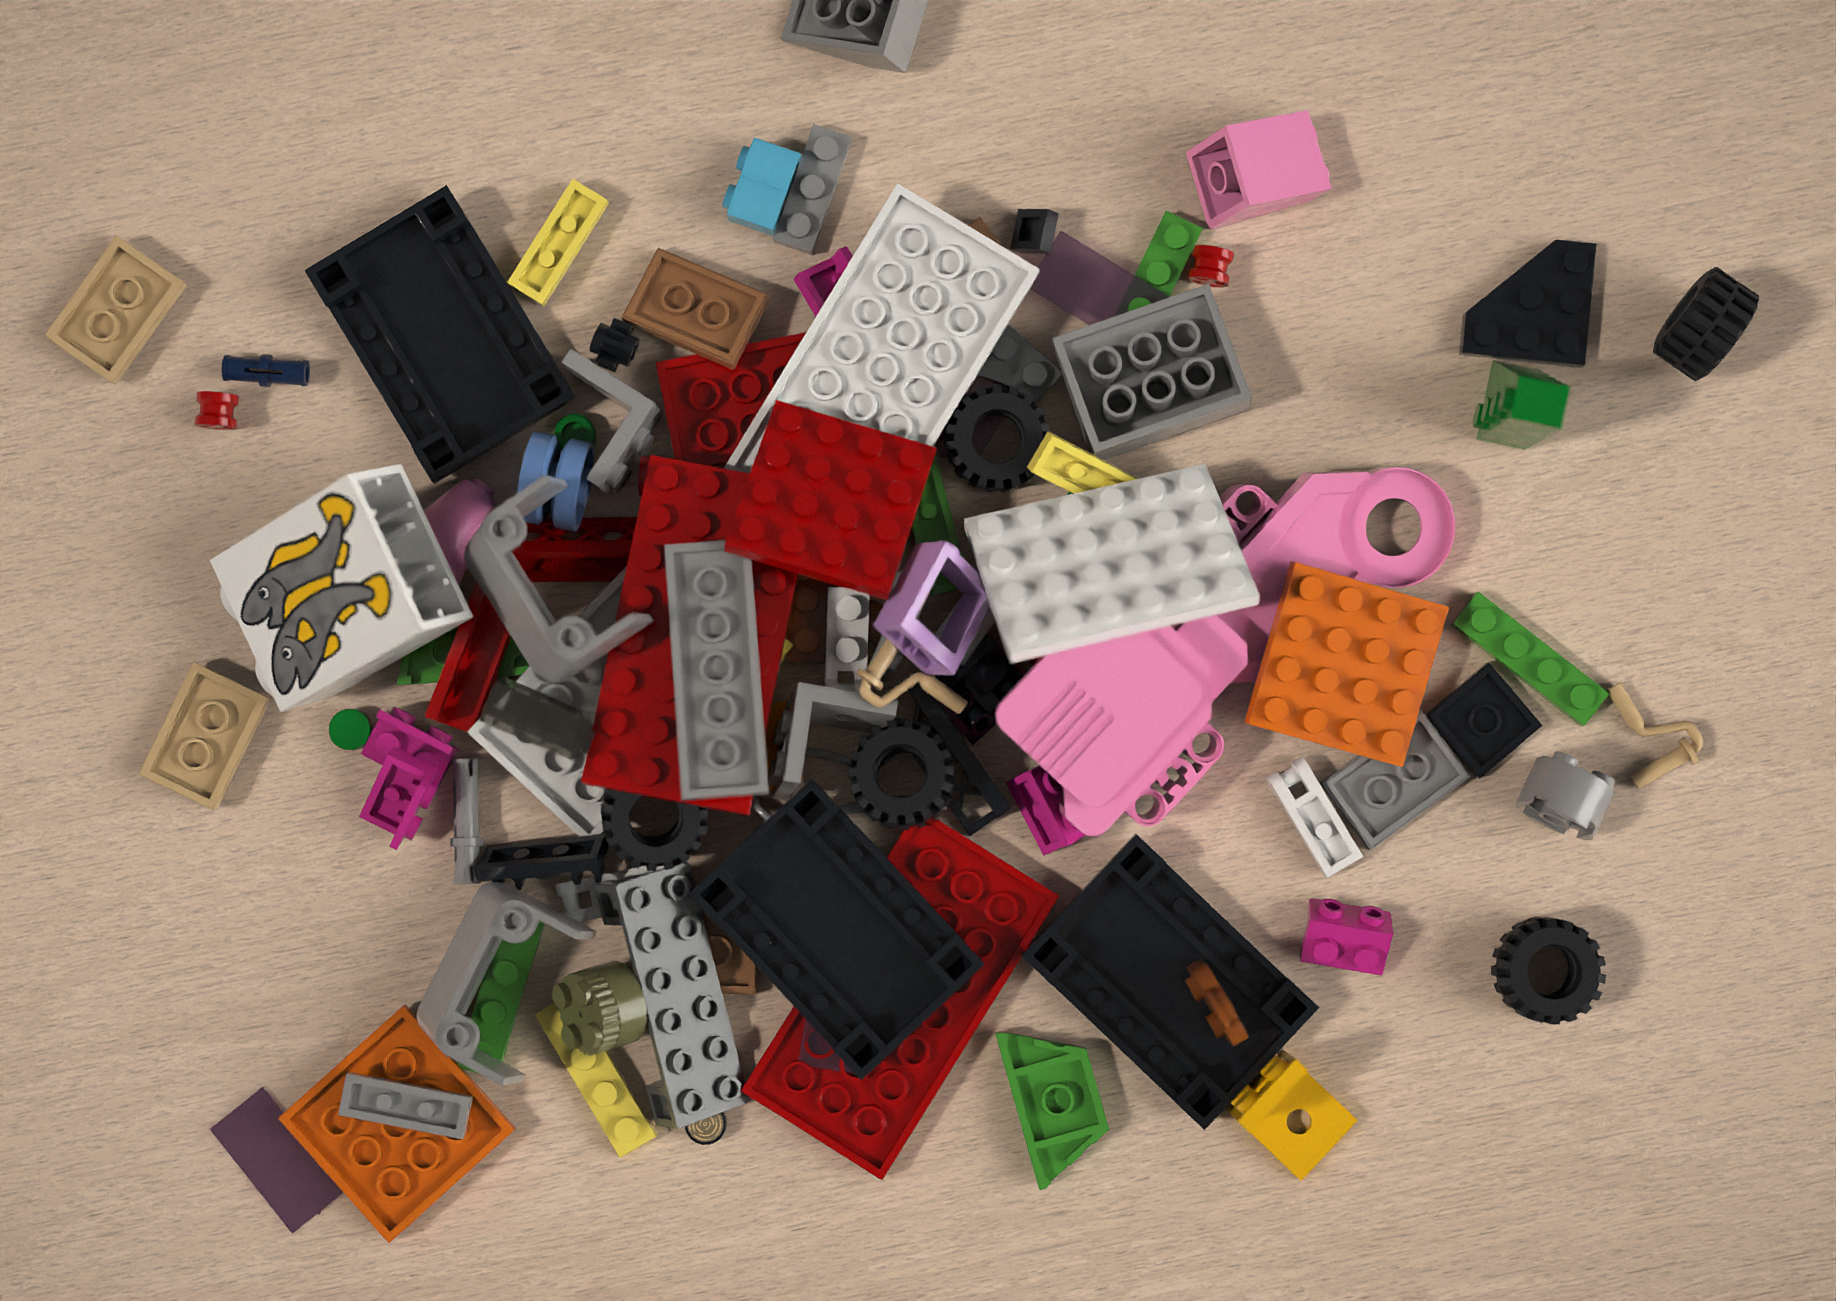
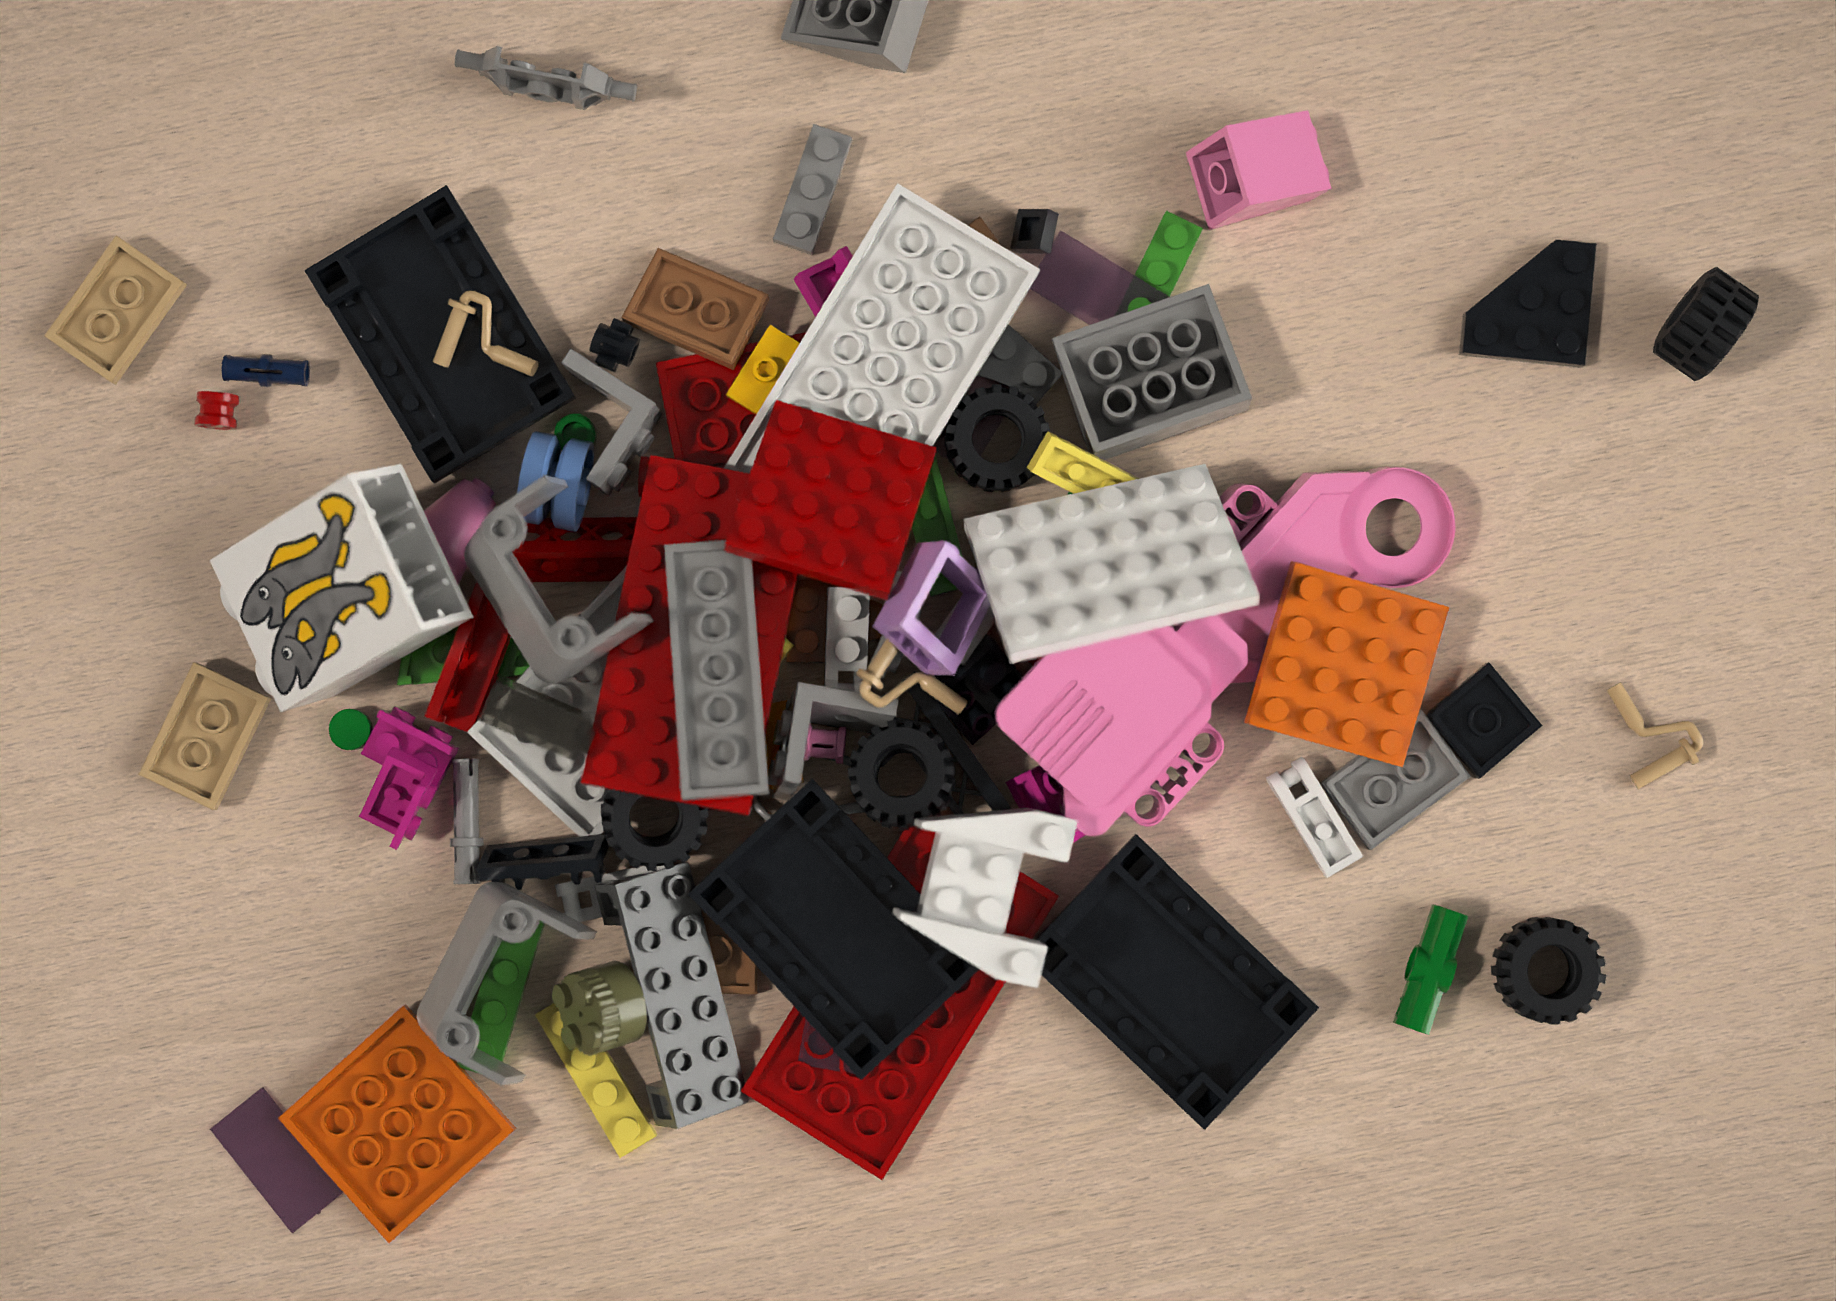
(405, 1105): light grey plate -> none
(456, 324): none -> tan piece
(543, 86): none -> light grey plate
(558, 242): light yellow plate -> none
(707, 1130): tile -> none
(762, 187): medium azure brick -> none
(762, 369): none -> yellow plate
(826, 744): none -> bright pink bush
(974, 882): none -> white wedge
(1053, 1100): bright green wing -> none
(1211, 266): red wheel -> none
(1223, 1017): dark orange plate -> none
(1276, 1093): yellow bracket -> none
(1347, 936): dark pink bracket -> none
(1430, 969): none -> green piece
(1520, 406): green wedge -> none
(1529, 659): bright green plate -> none
(1566, 795): light grey brick -> none

